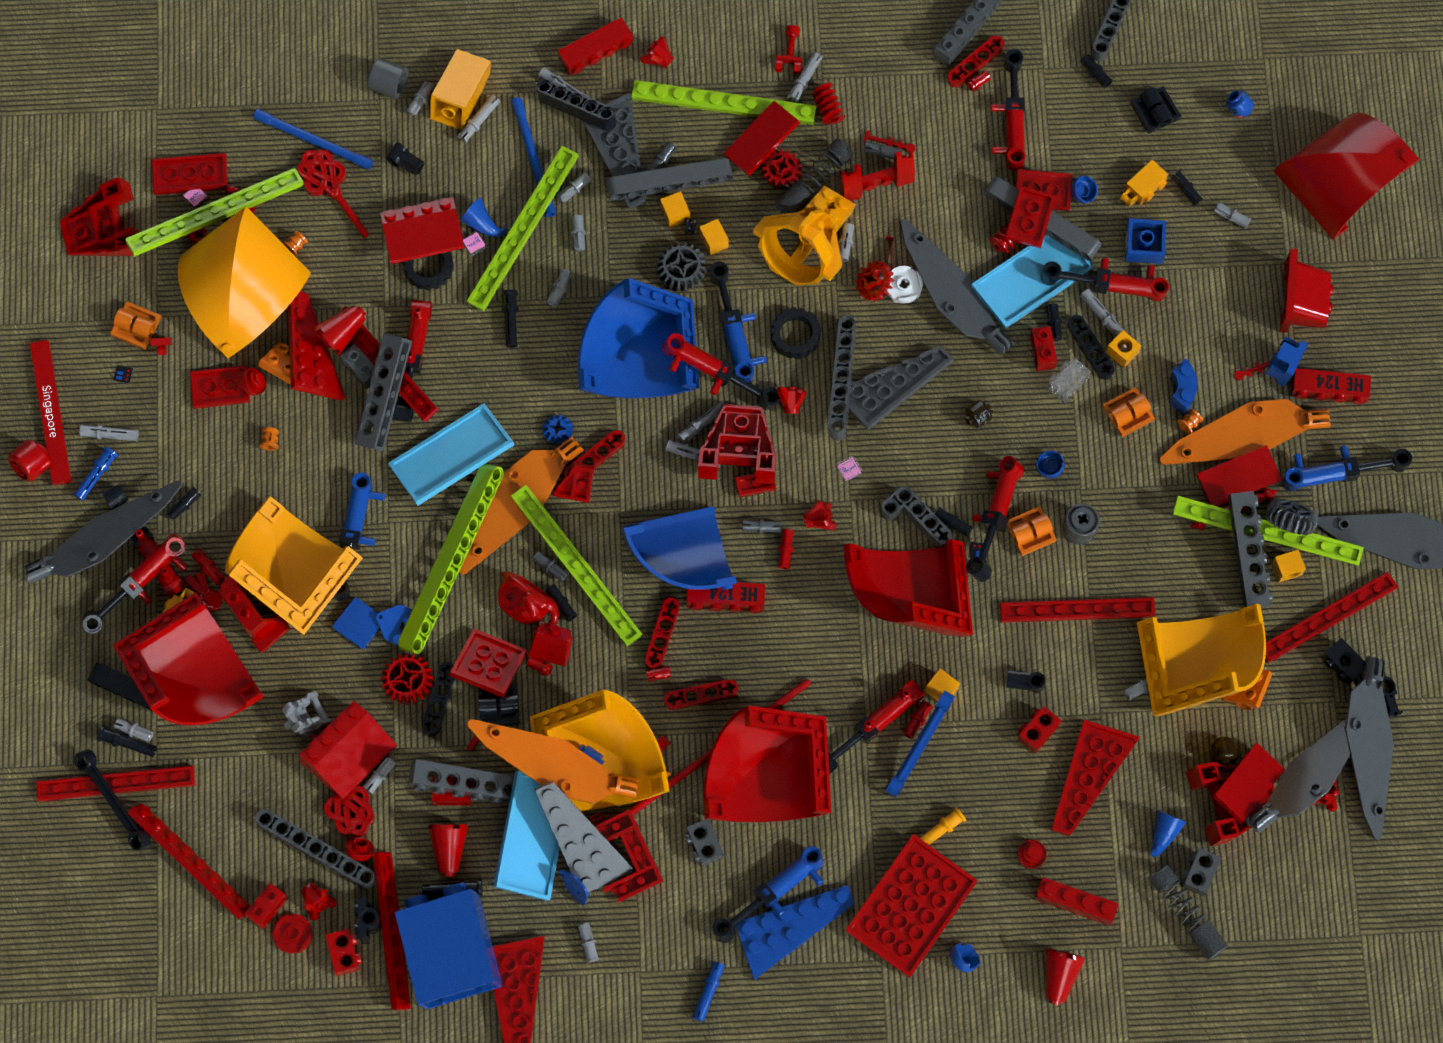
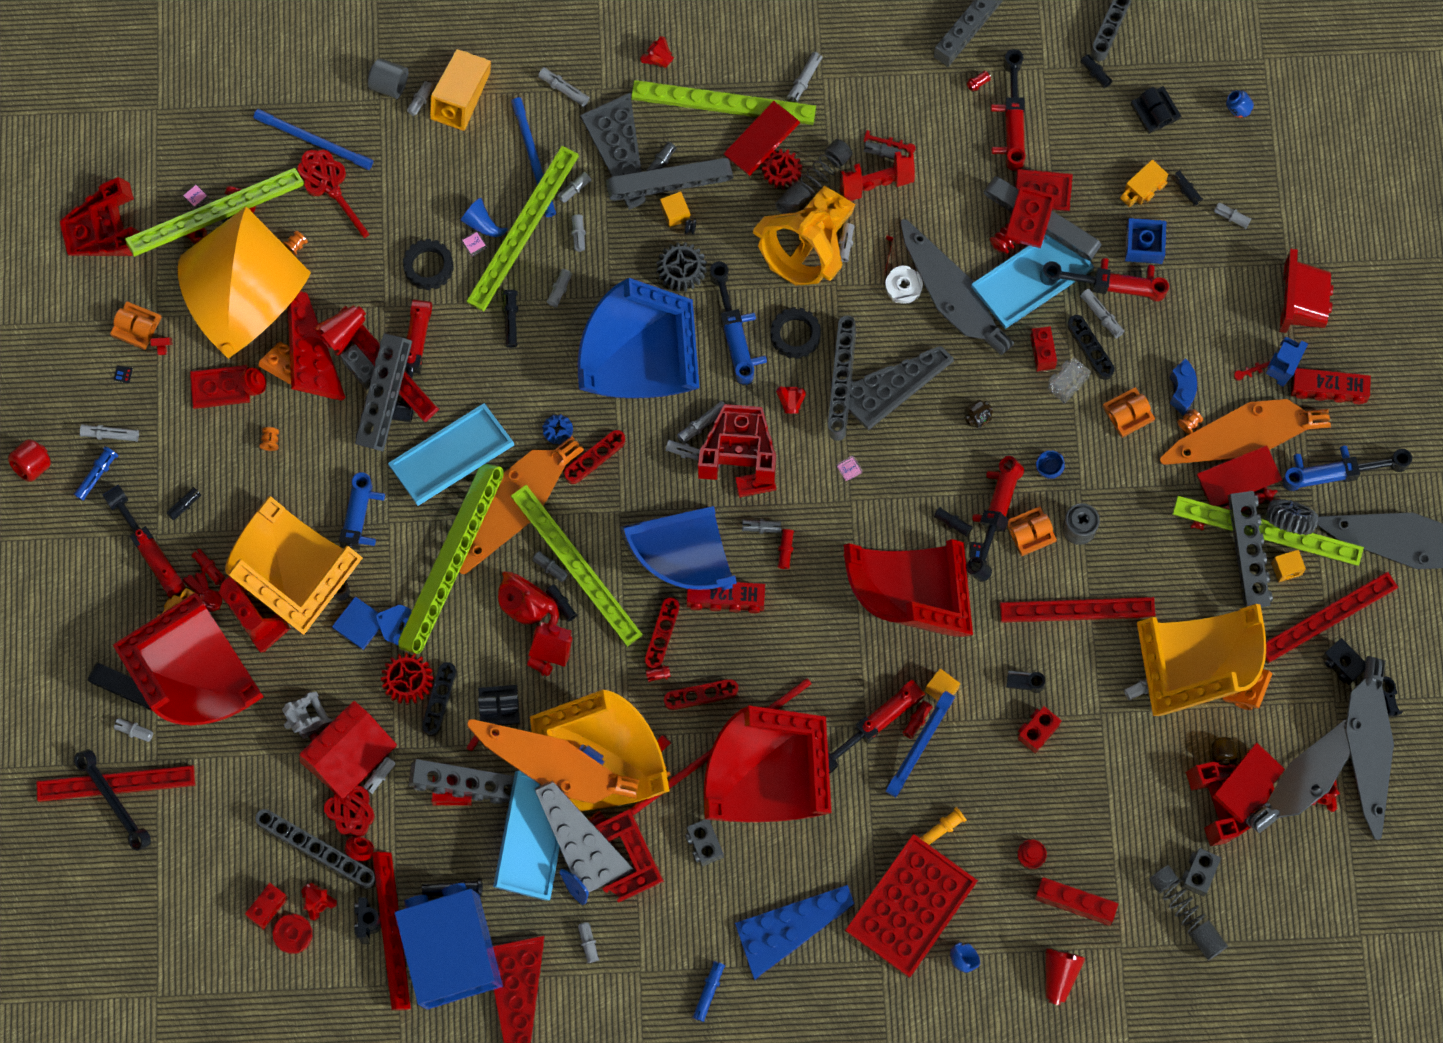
(50, 412): red tile -> none
(101, 536): dark grey wing -> none
(117, 739): black pin -> none
(135, 581): red piece -> none
(182, 173): red tile -> none
(189, 860): red plate -> none
(339, 953): red brick -> none
(400, 156): black piece -> none
(422, 230): red slope -> none
(448, 846): red cone -> none
(474, 123): light grey pin -> none
(488, 663): red plate -> none
(576, 104): black beam -> none
(576, 483): red wing -> none
(595, 46): red brick -> none
(714, 237): light orange piece -> none
(719, 371): red piece -> none
(769, 893): blue piece -> none
(792, 32): red bar -> none
(820, 516): red rock -> none
(827, 104): red piece -> none
(874, 281): red gear -> none
(918, 519): dark grey beam -> none
(975, 61): red beam -> none
(1054, 321): black axle -> none
(1084, 189): blue hair -> none
(1093, 764): red wing -> none
(1123, 349): light orange piece -> none
(1165, 831): blue hat -> none
(1345, 169): red panel -> none

